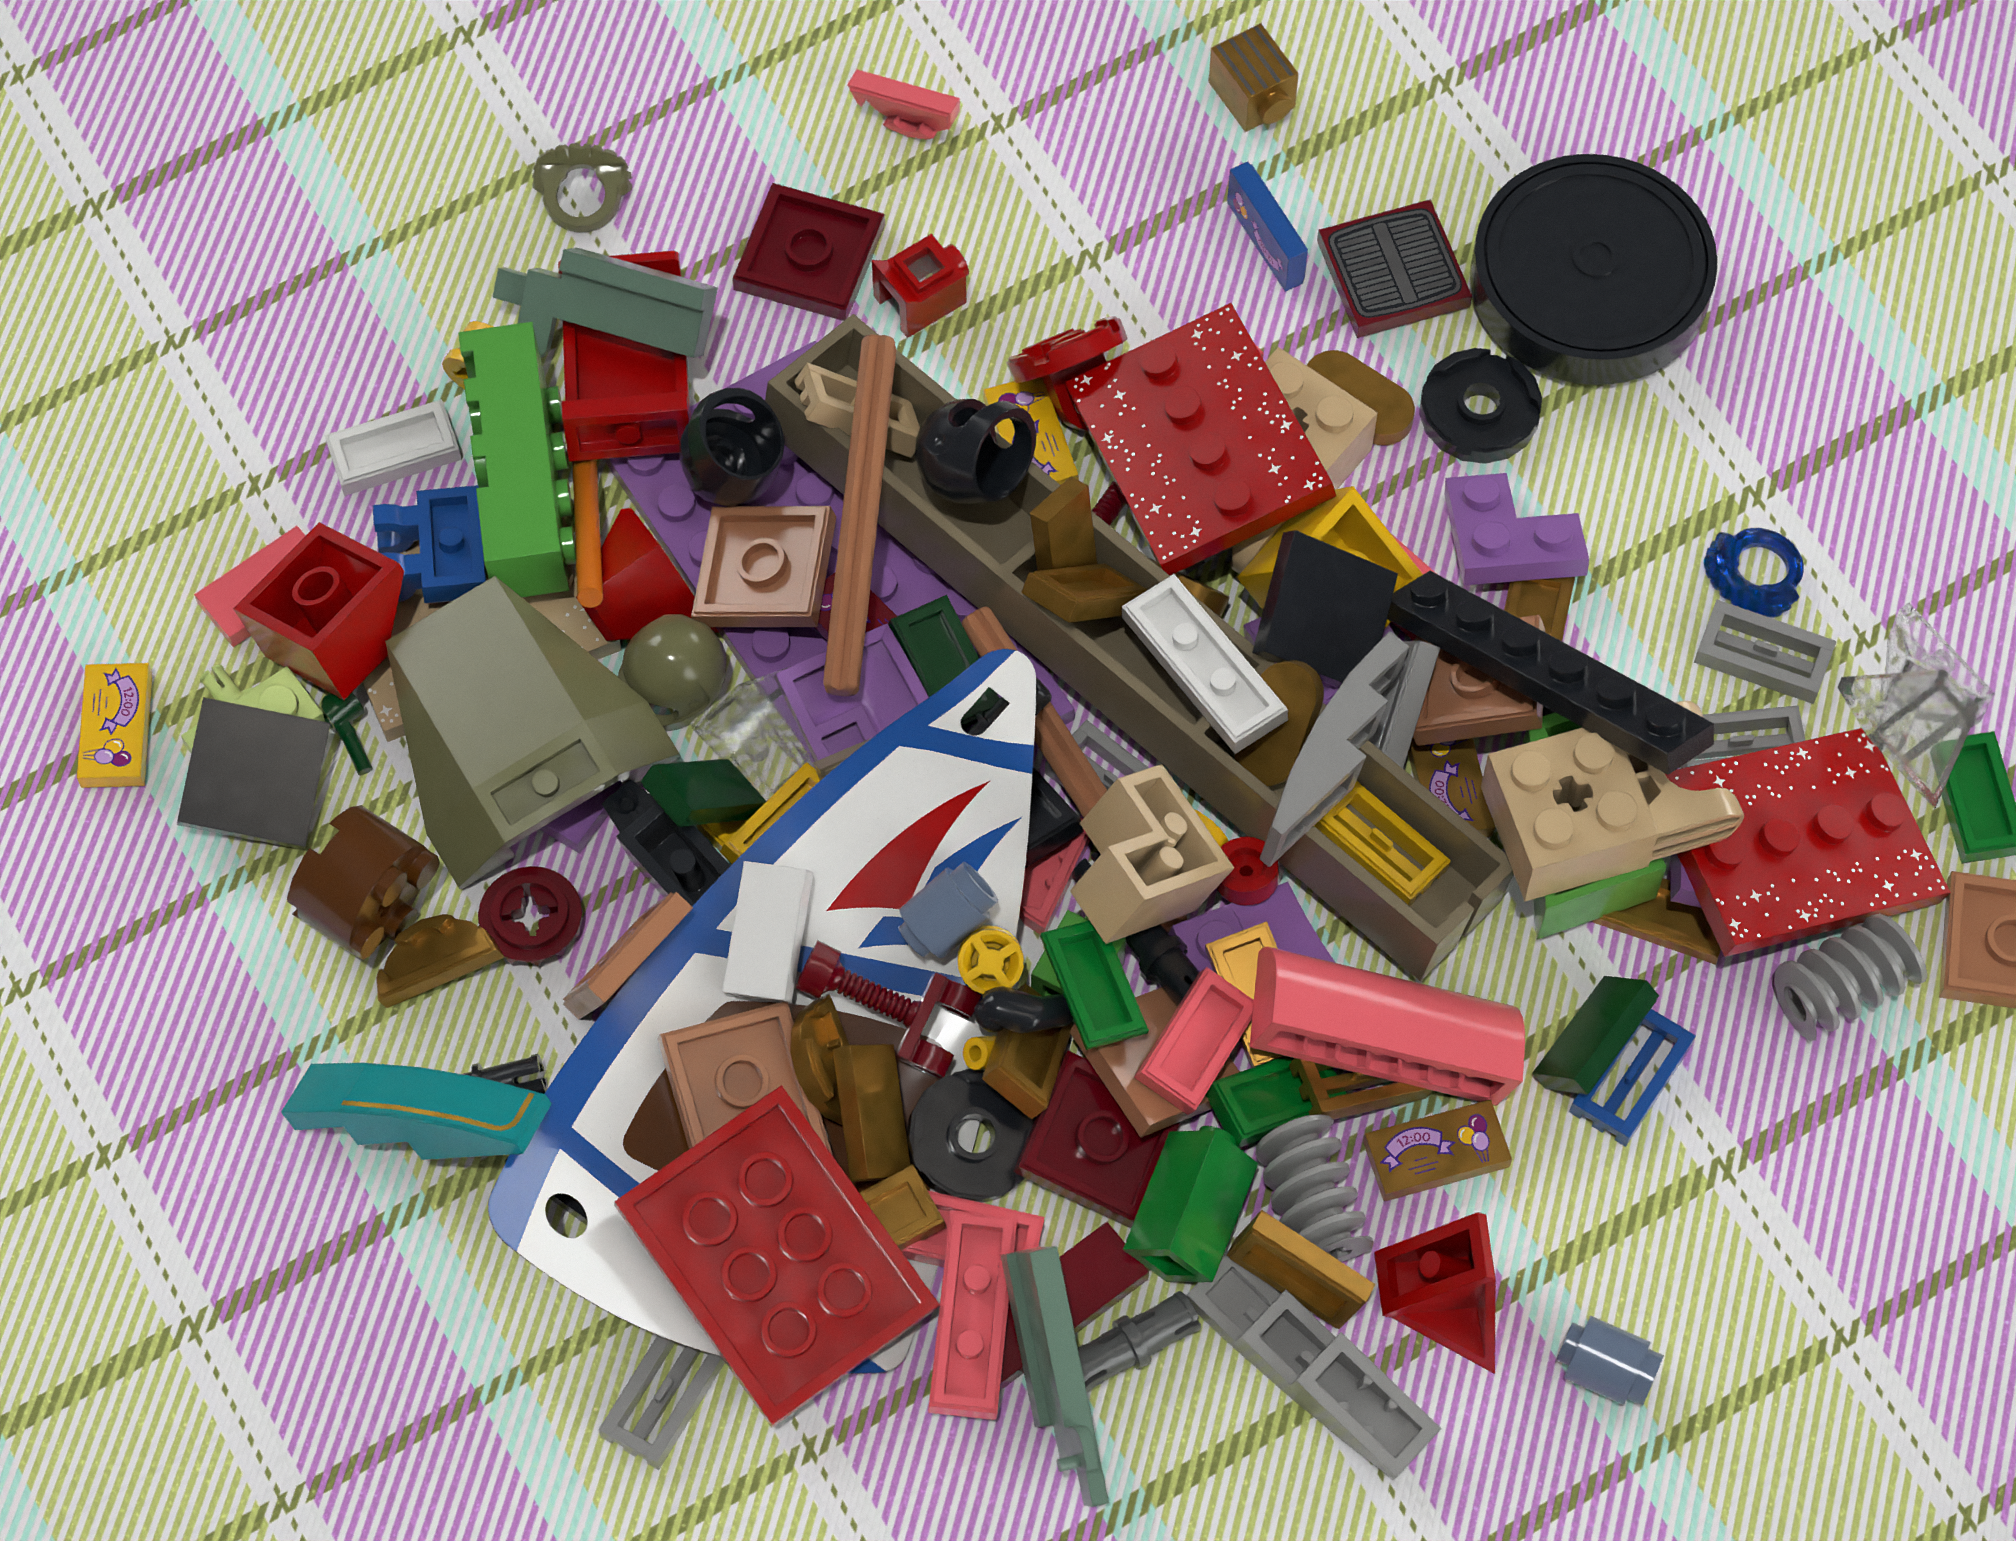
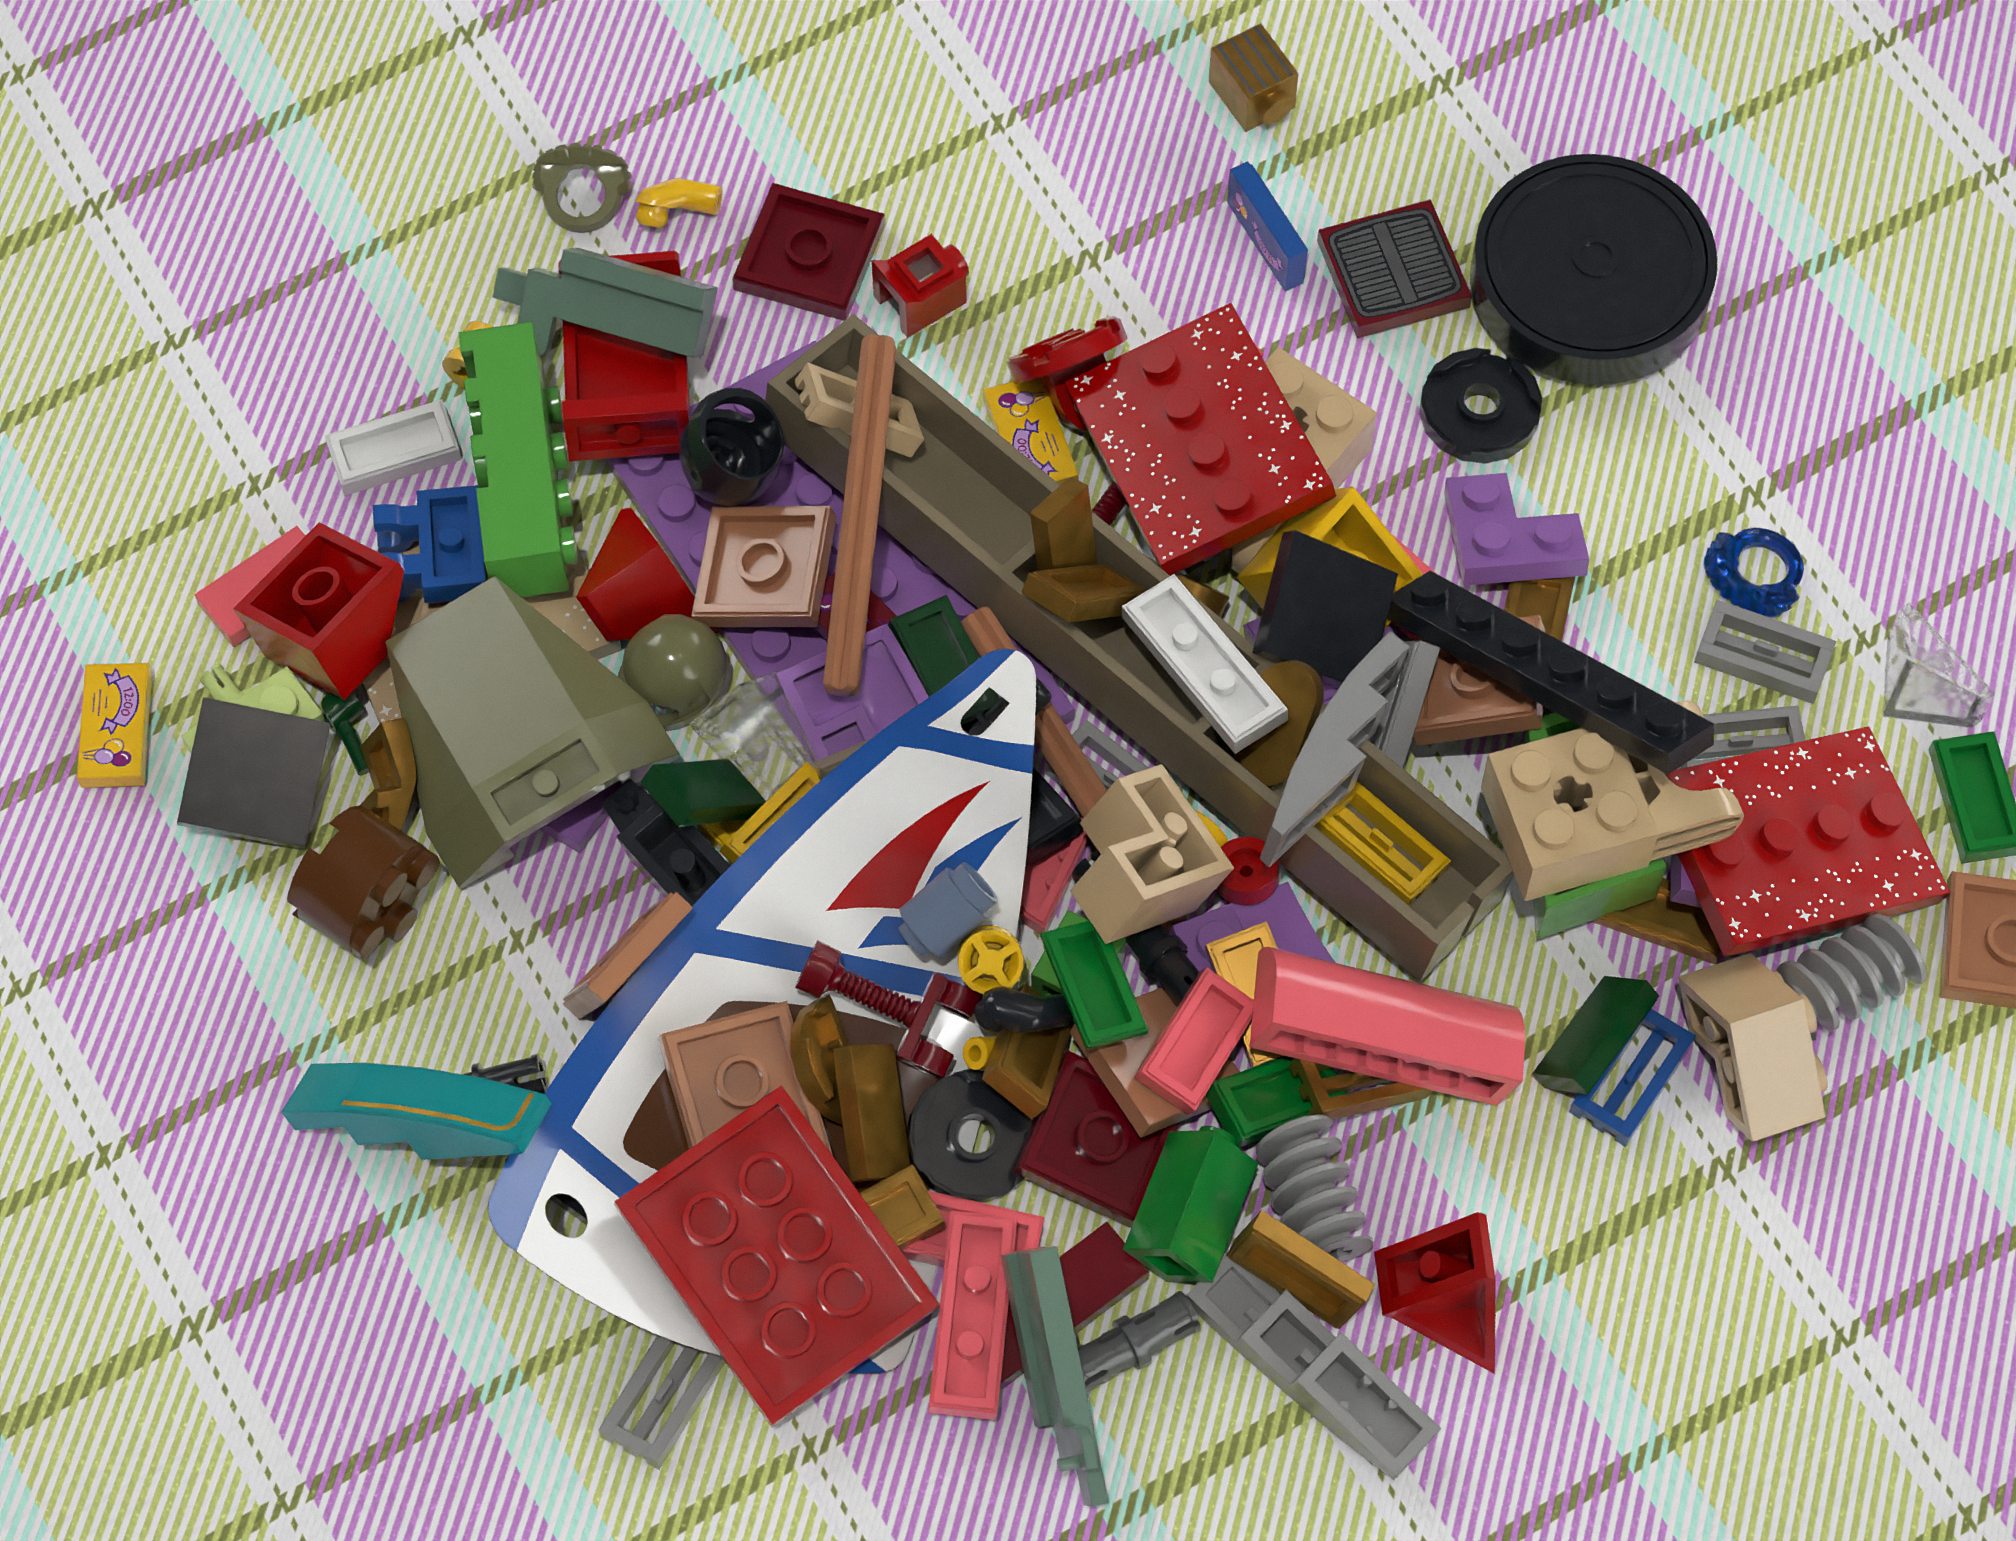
(392, 771): none -> pearl gold slope
(432, 955): pearl gold tile -> none
(551, 895): dark red gear -> none
(587, 533): orange bar -> none
(676, 194): none -> yellow arm
(767, 931): white tile -> none
(908, 108): coral tile -> none
(962, 456): black helmet -> none
(1390, 401): pearl gold tile -> none
(1437, 1150): pearl gold tile -> none
(1455, 777): pearl gold tile -> none
(1609, 1361): sand blue brick -> none
(1759, 1044): none -> tan brick
(1914, 722): clear slope -> none

